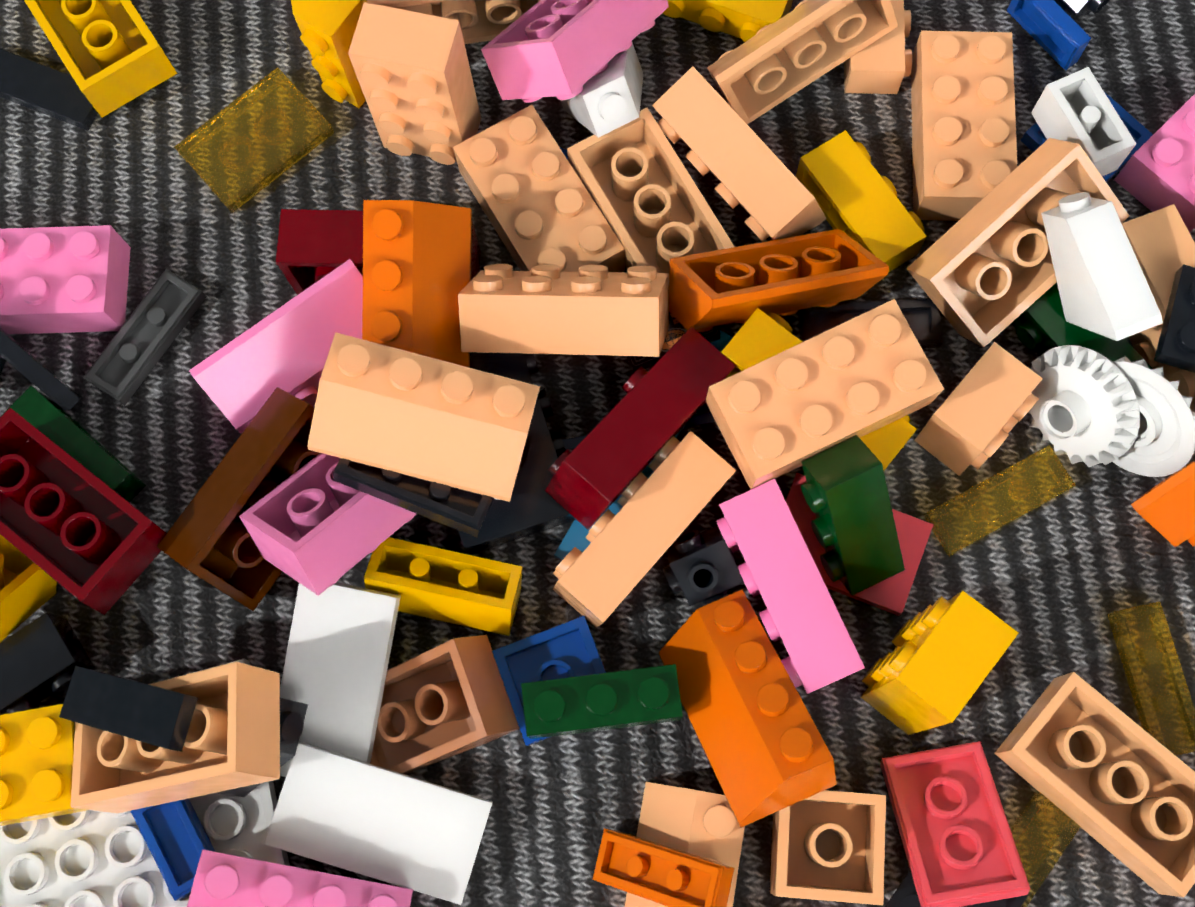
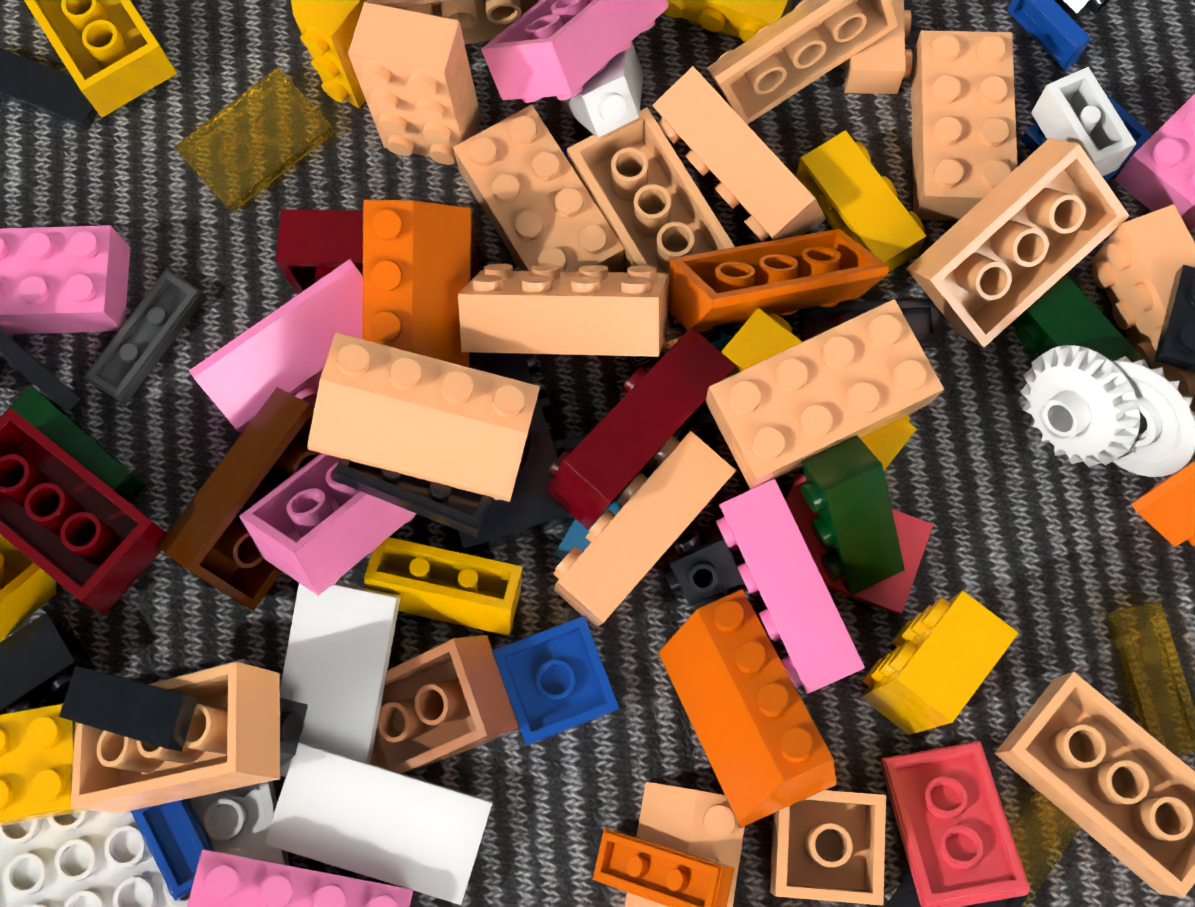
(601, 701): dark green brick -> none
(980, 411): light nougat brick -> none
(999, 500): clear yellow tile -> none
(1098, 269): white slope -> none

